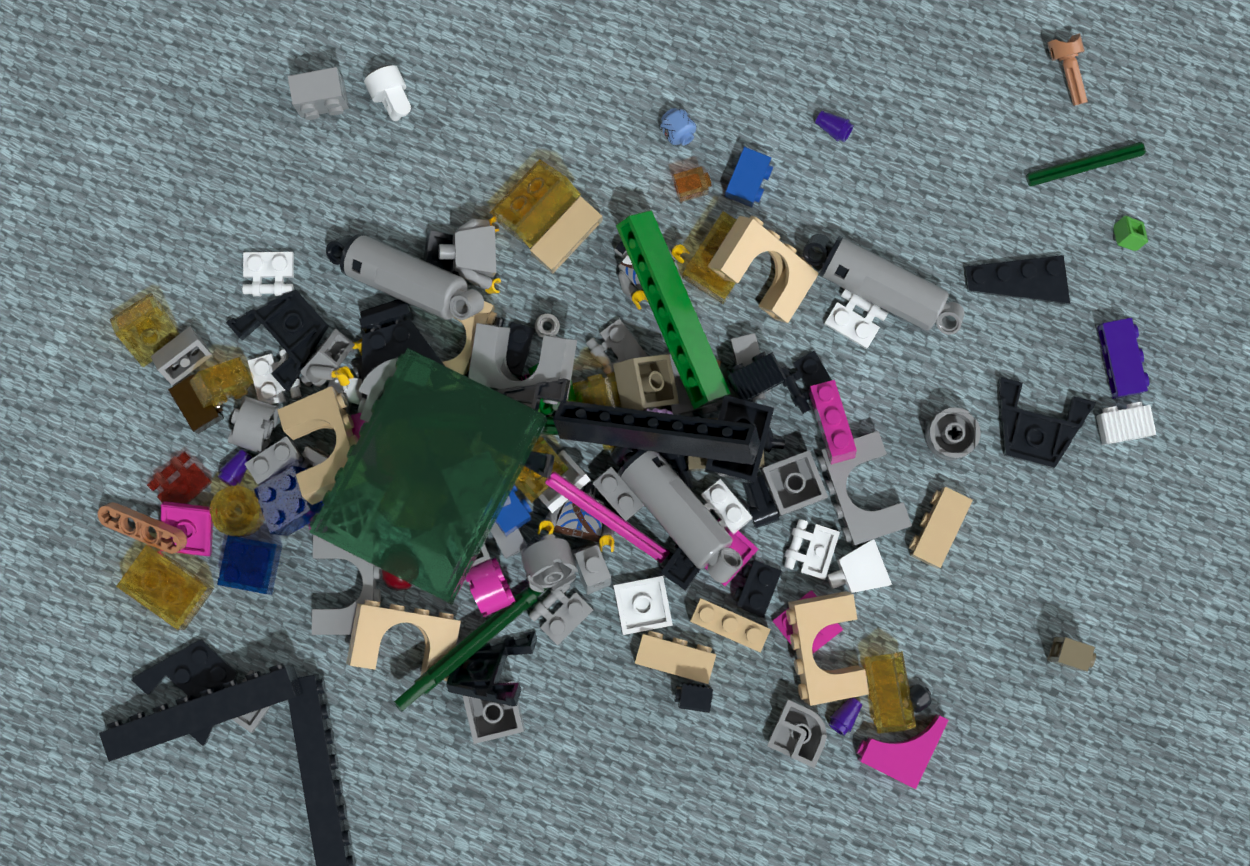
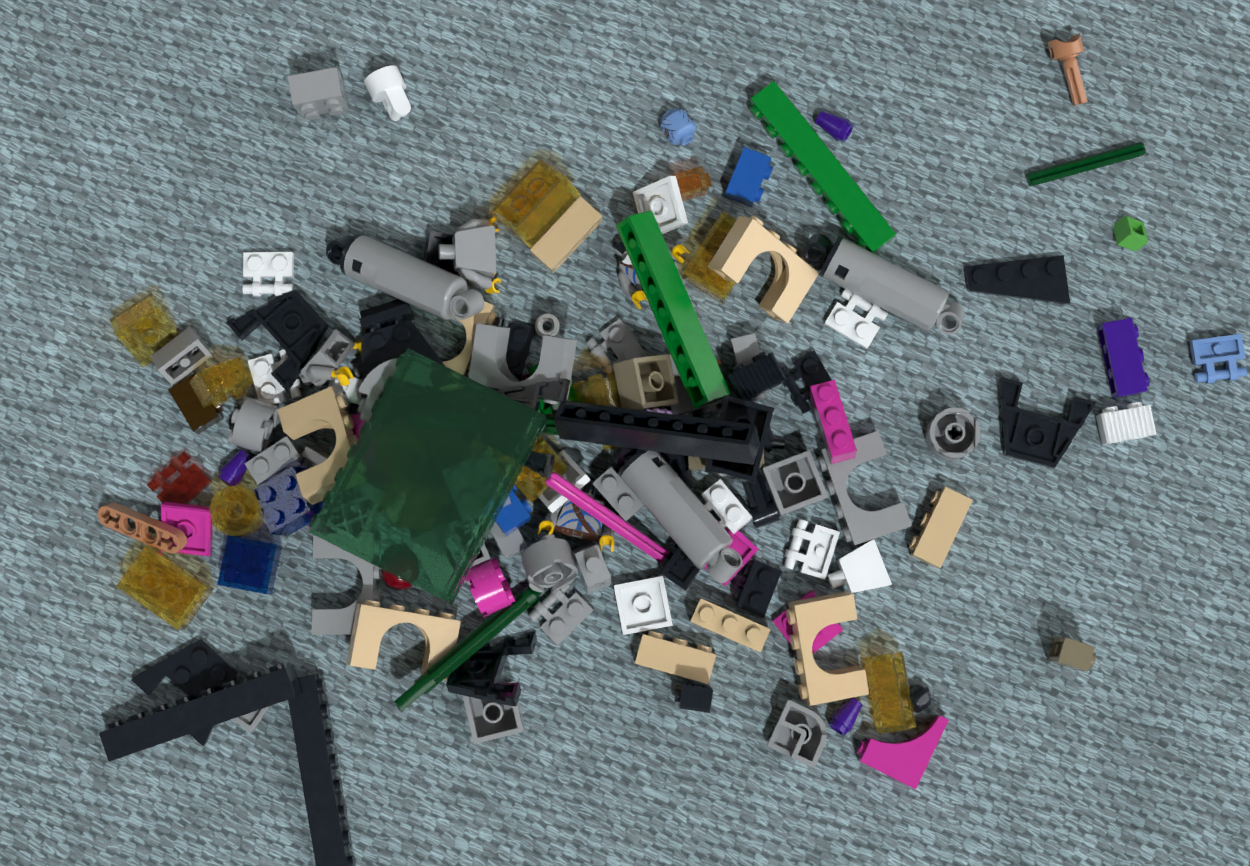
(664, 201): none -> white plate
(821, 168): none -> green brick
(1218, 350): none -> medium blue plate

